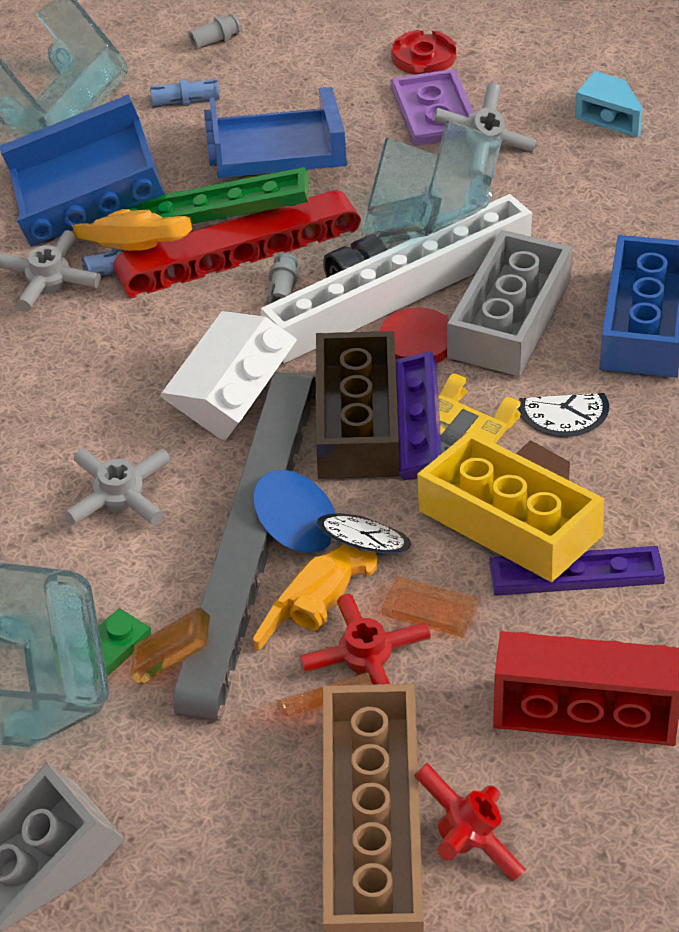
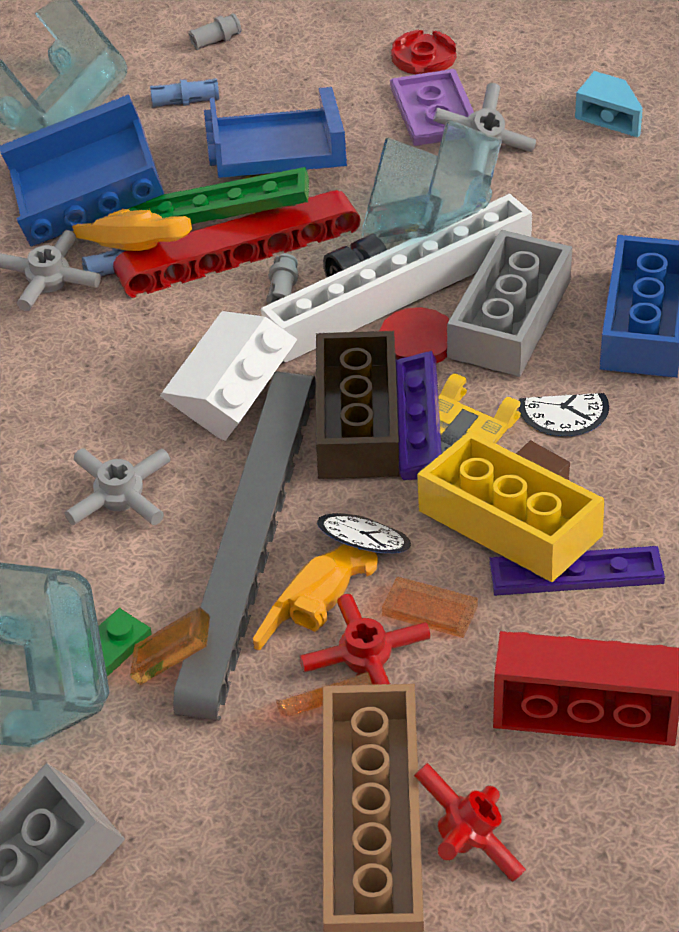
(290, 510): blue sticker -> none

